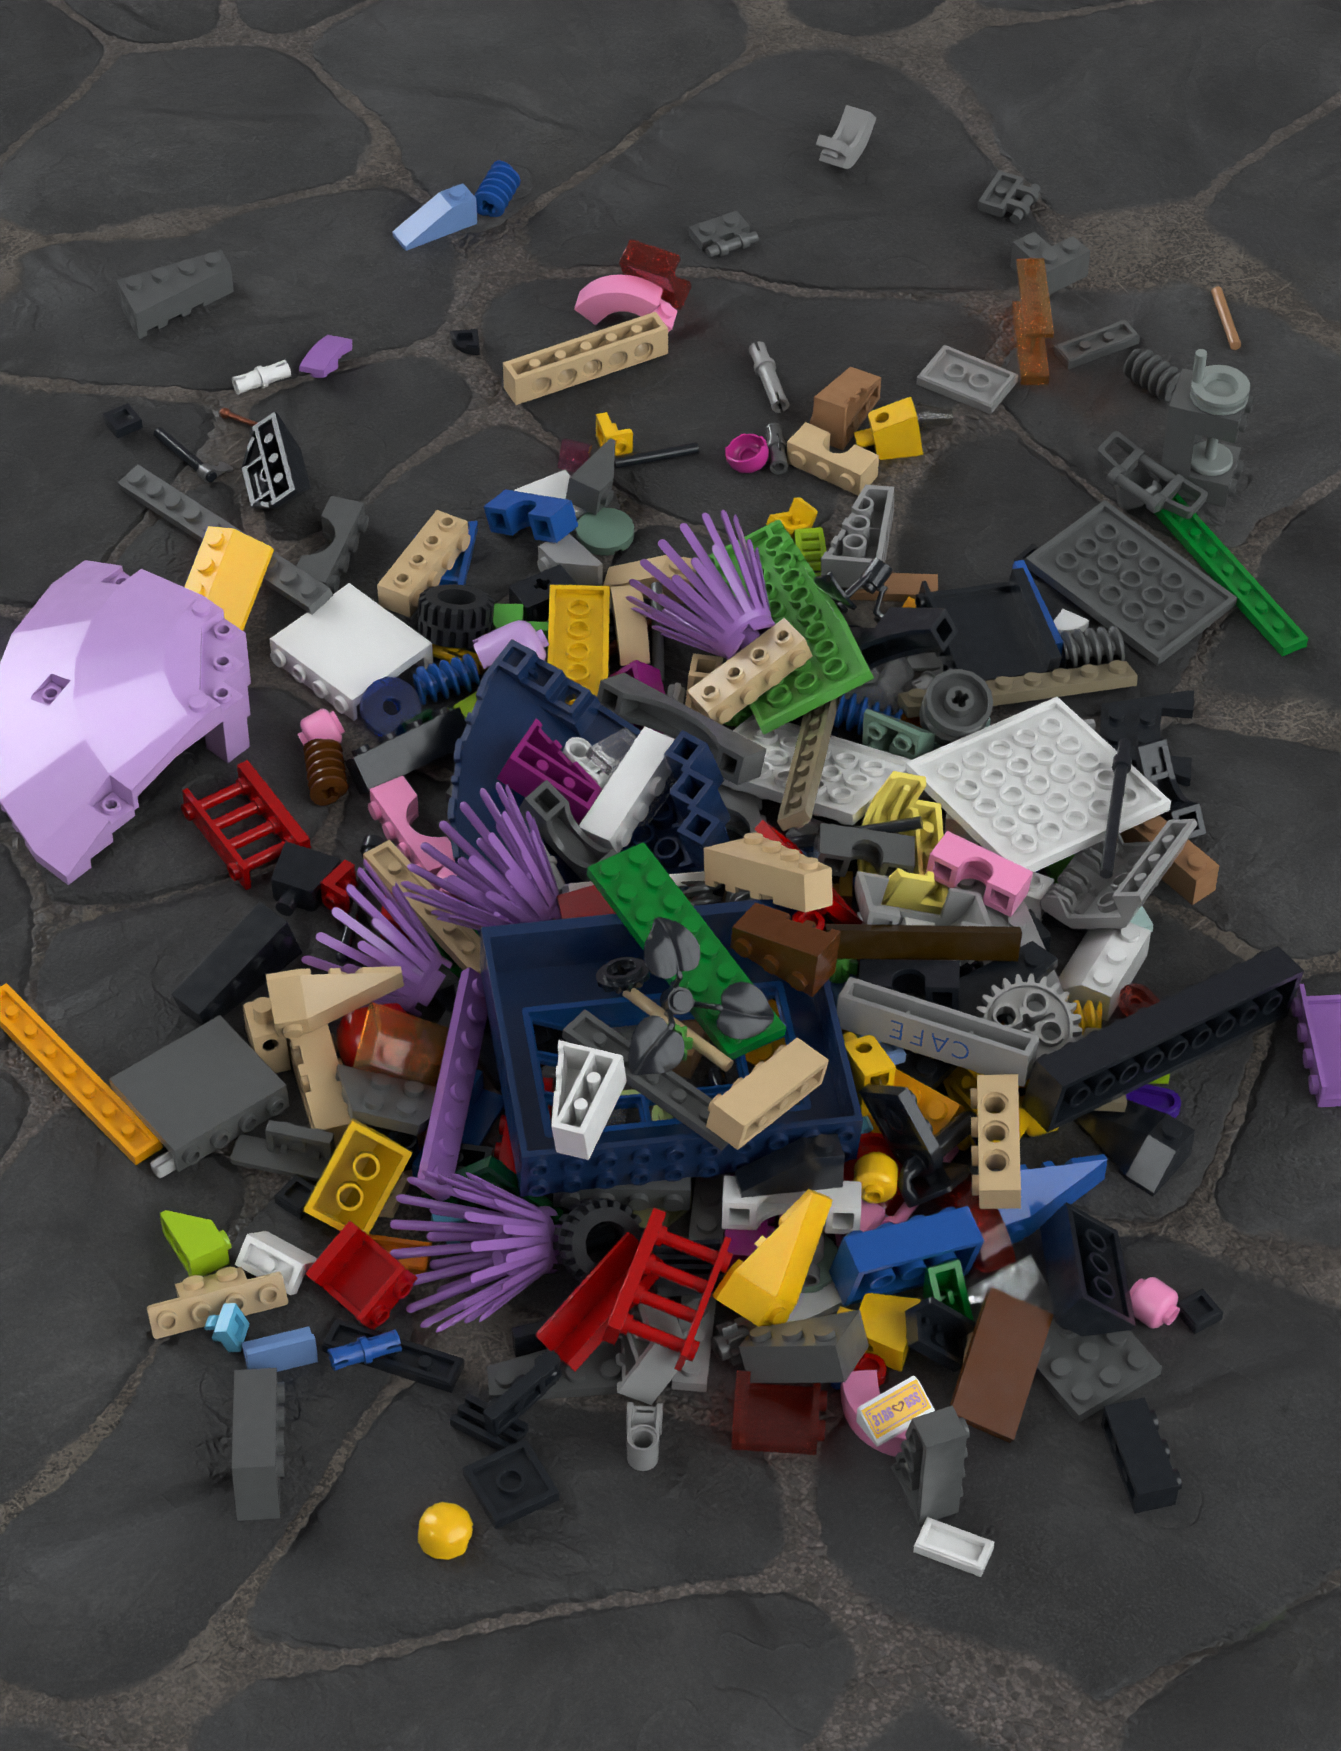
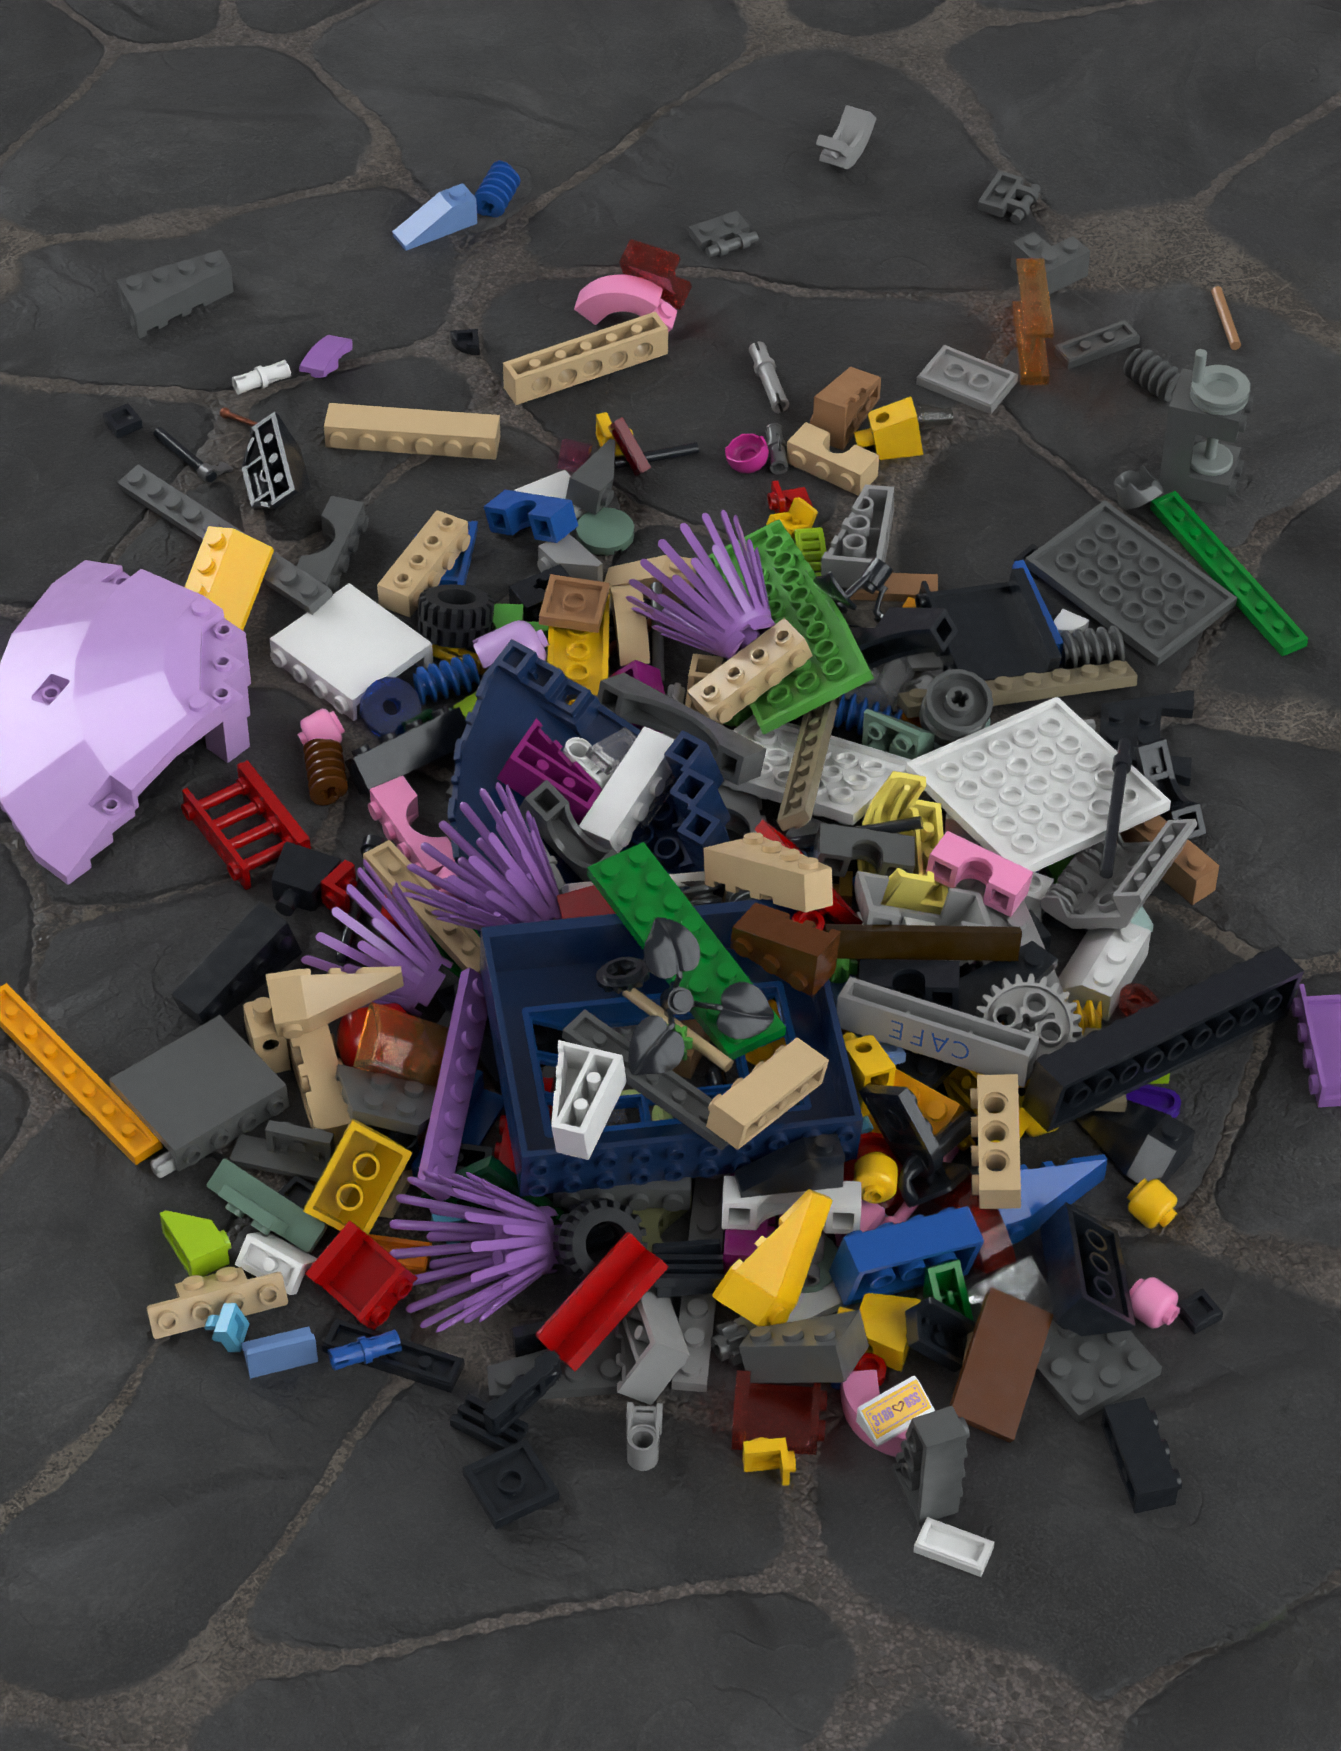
(258, 1443): dark grey wedge -> none
(265, 1206): none -> sand green bracket
(412, 431): none -> tan brick
(445, 1530): yellow hair -> none
(574, 603): none -> medium nougat plate
(629, 446): none -> dark red tile
(635, 1293): red fence -> none
(768, 1455): none -> yellow bracket
(782, 500): none -> red bracket
(1119, 473): dark grey bar -> none
(1152, 1203): none -> yellow head

